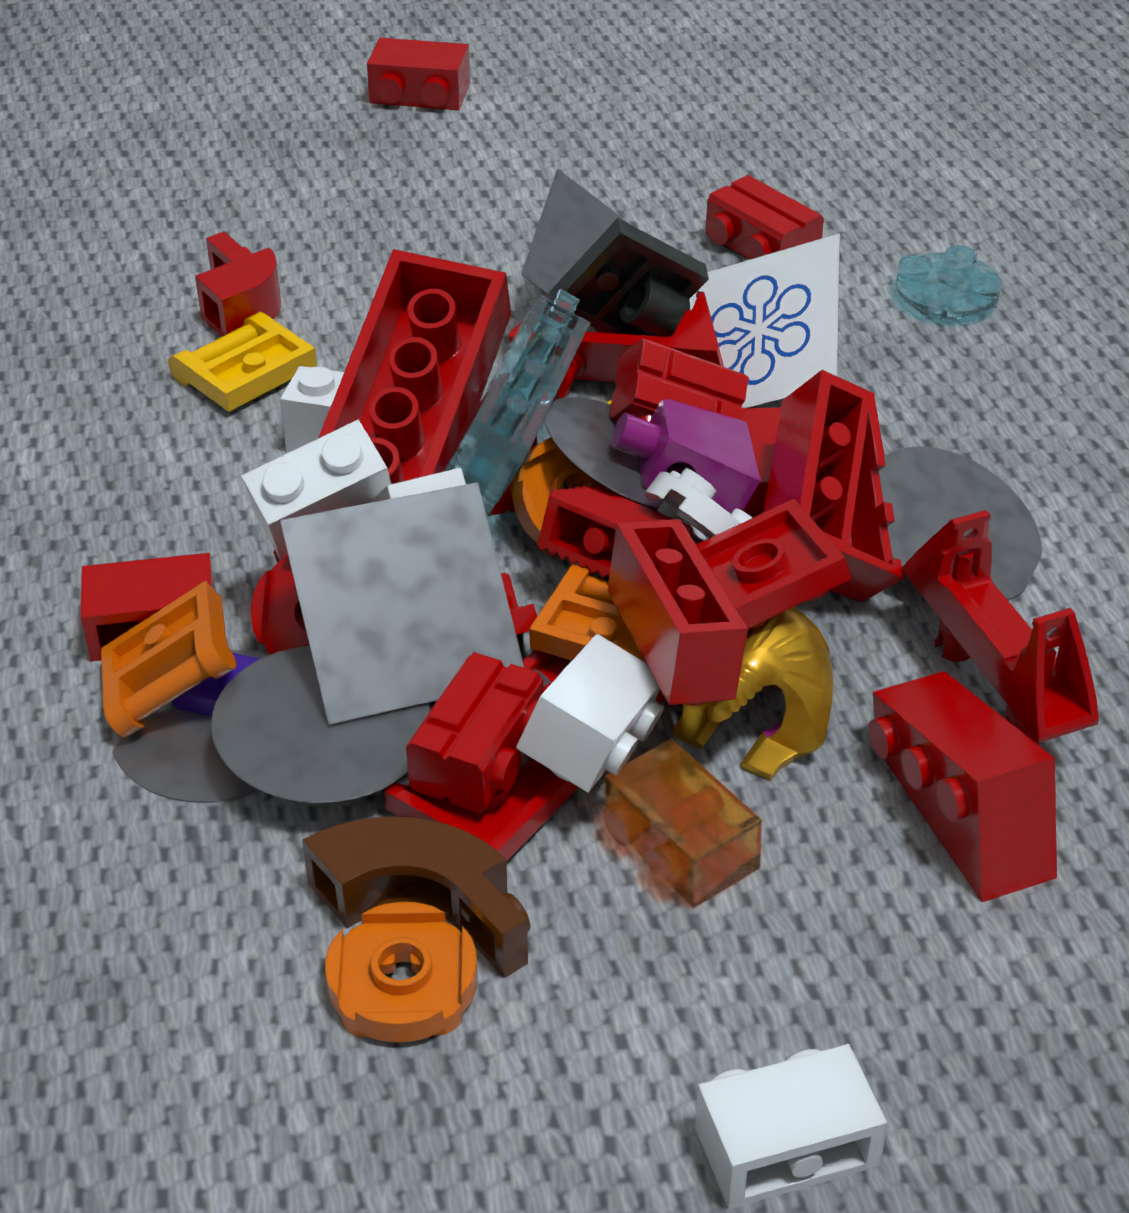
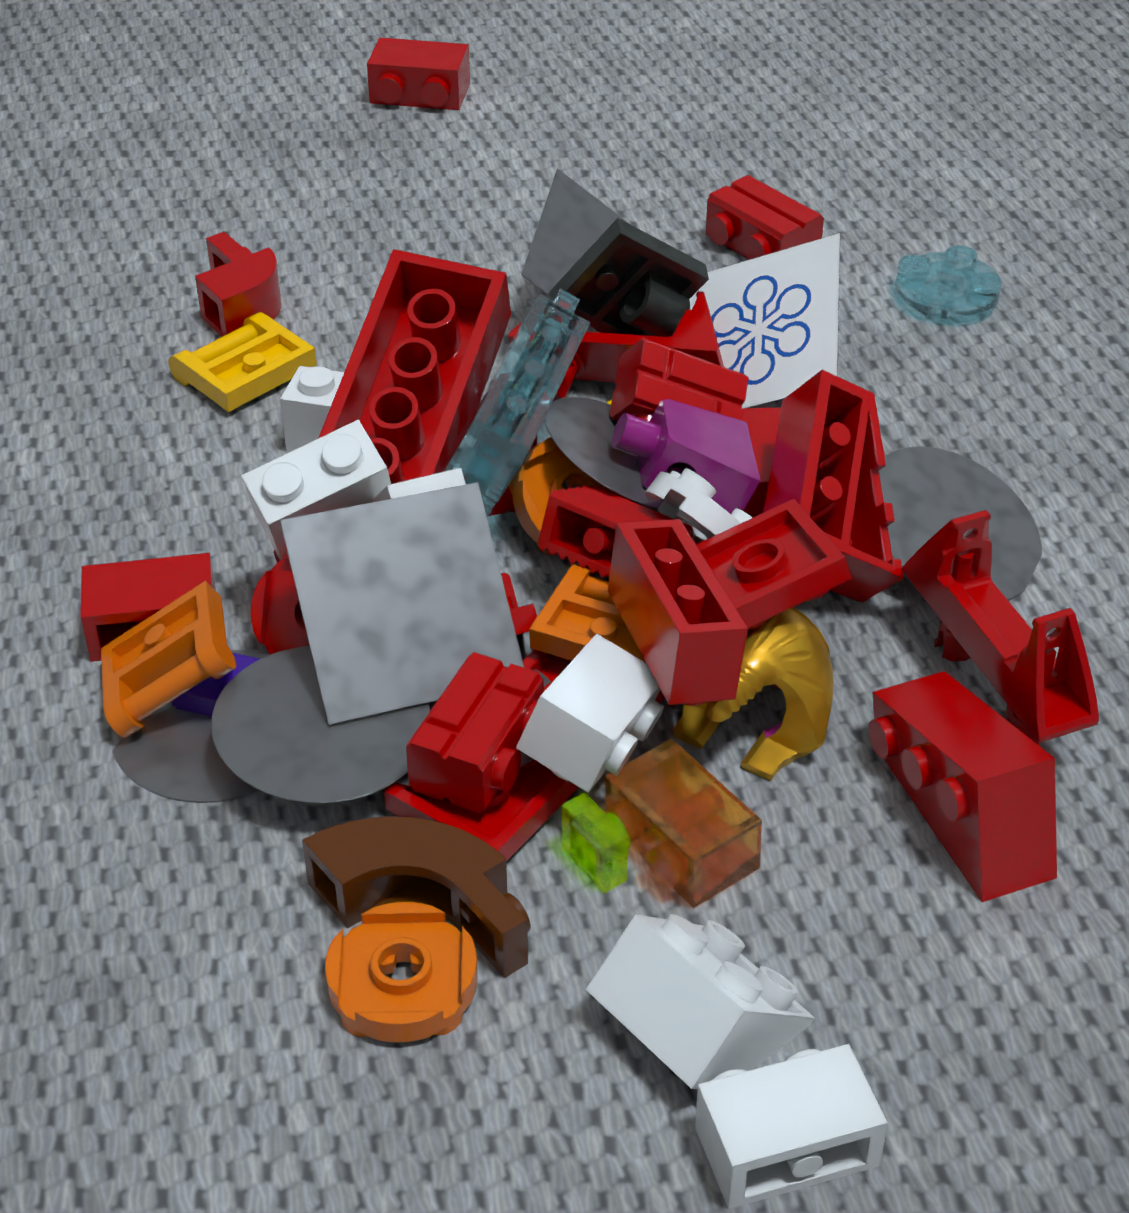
(595, 842): none -> clear neon green plate
(697, 997): none -> white slope

